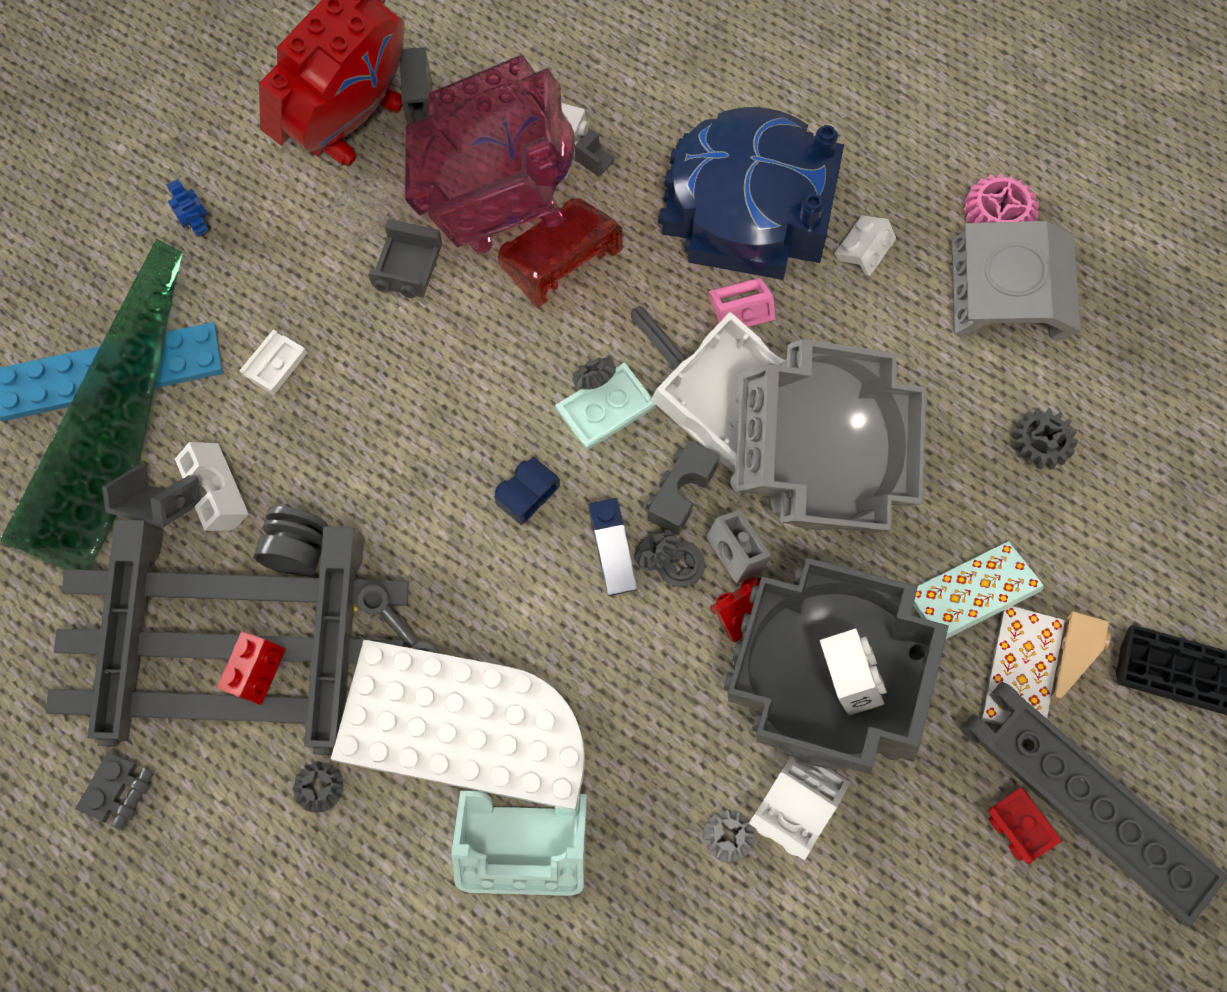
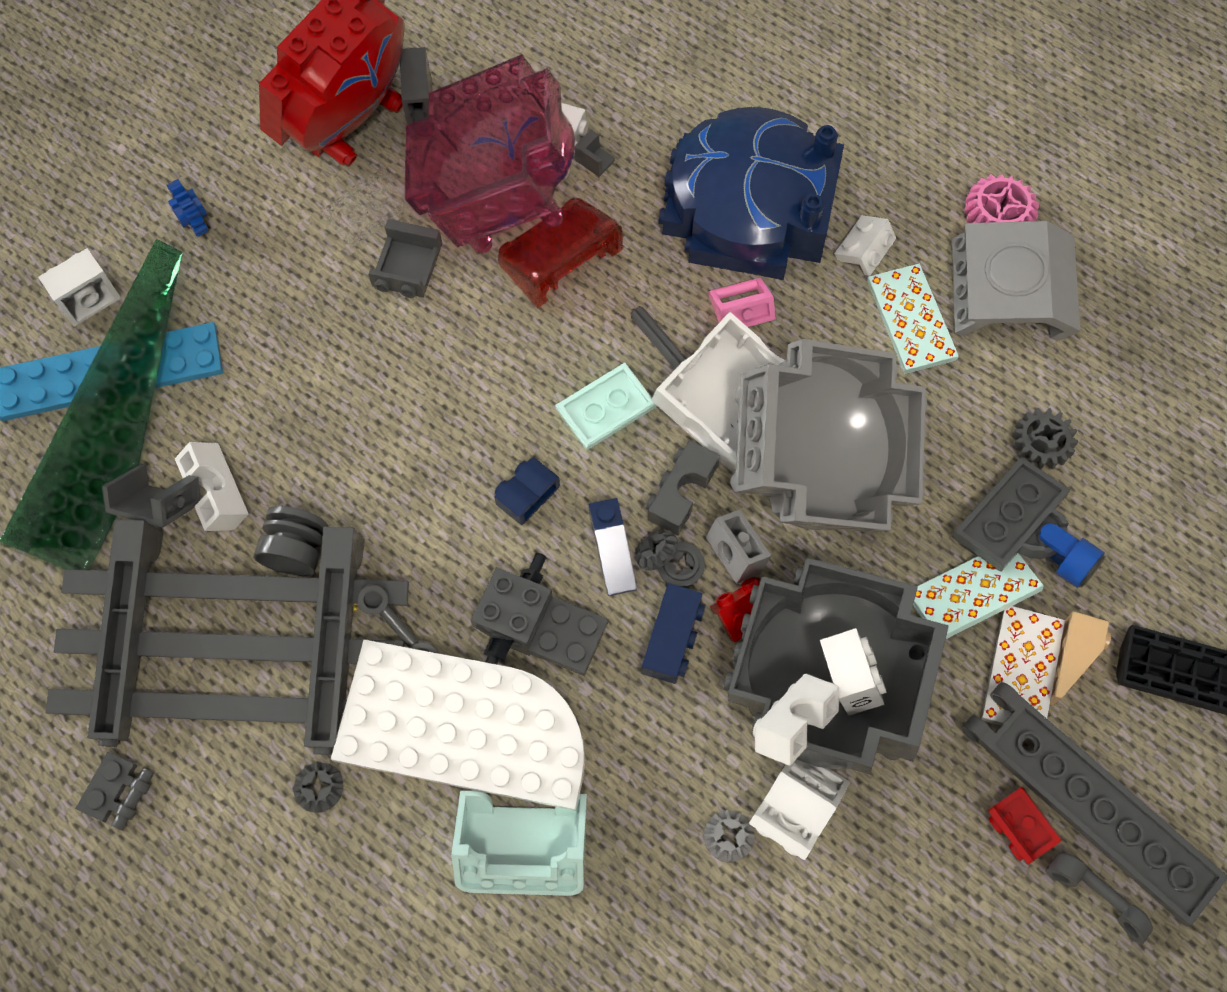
(79, 287): none -> white brick
(251, 668): red bracket -> none
(273, 362): white plate -> none
(530, 620): none -> dark grey piece
(594, 374): dark grey gear -> none
(673, 634): none -> dark blue brick
(784, 727): none -> white arch
(912, 318): none -> light aqua tile
(1023, 519): none -> dark grey plate
(1071, 870): none -> dark grey piece

